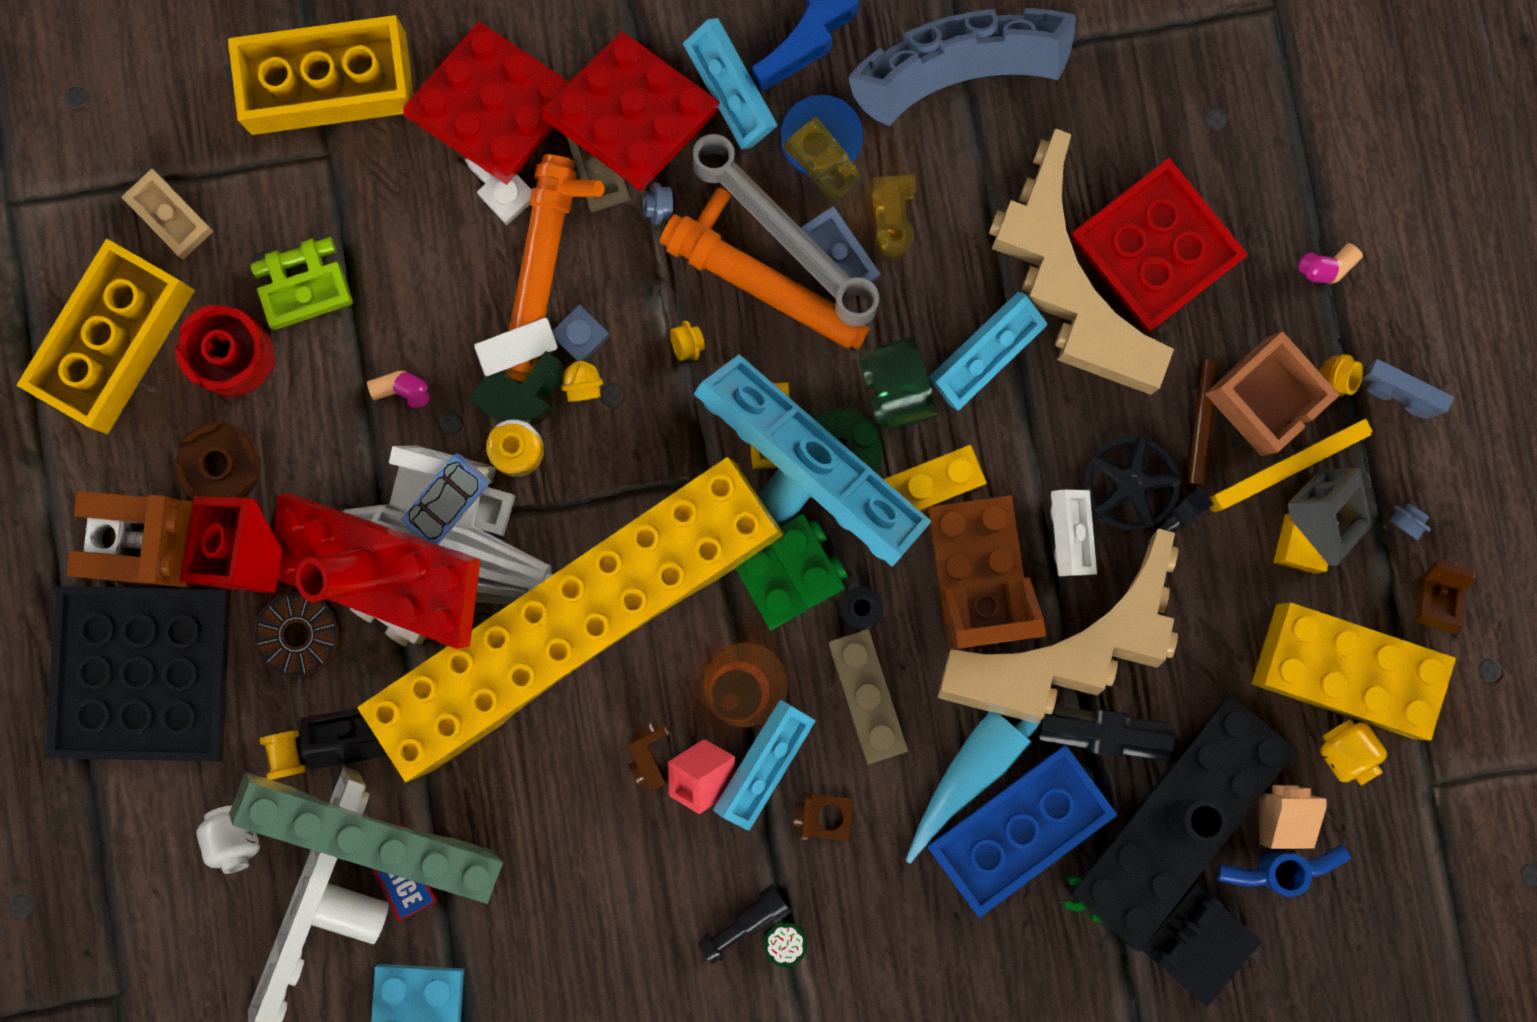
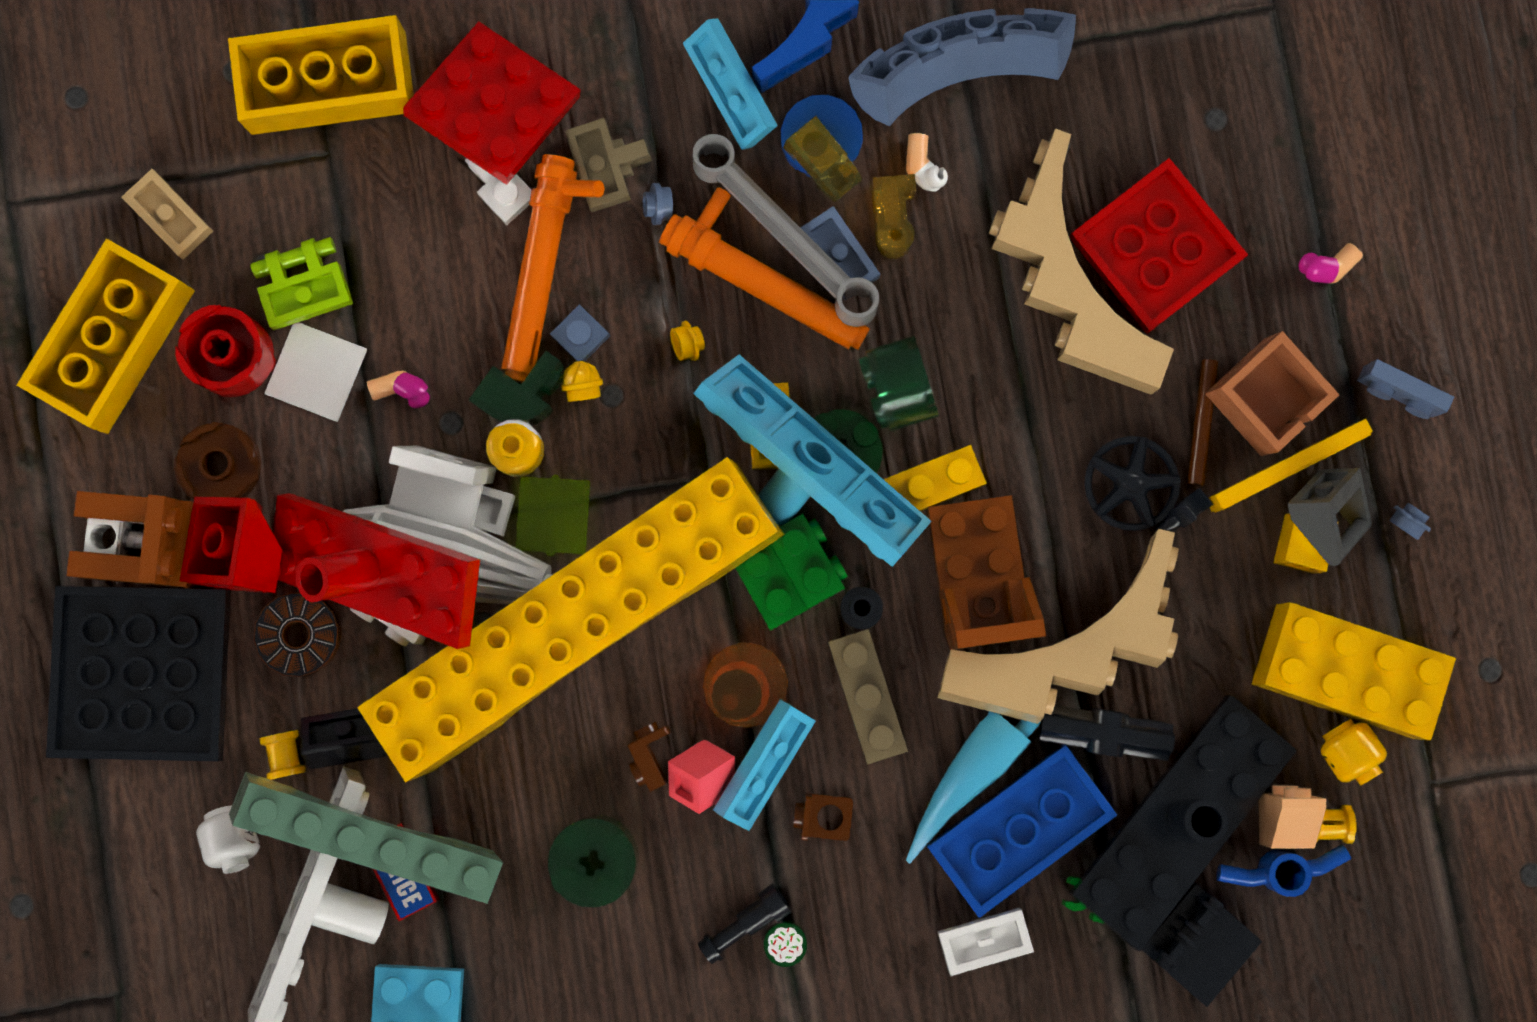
(315, 371): none -> white sticker
(446, 499): tile -> none
(515, 346): white sticker -> none
(553, 515): none -> clear neon green piece
(572, 874): none -> clear green brick
(630, 110): red plate -> none
(927, 174): none -> arm
(985, 941): none -> white plate
(988, 350): medium azure plate -> none
(1073, 532): white plate -> none
(1343, 373): yellow plate -> none
(1344, 825): none -> yellow bush
(1443, 596): reddish brown bracket -> none

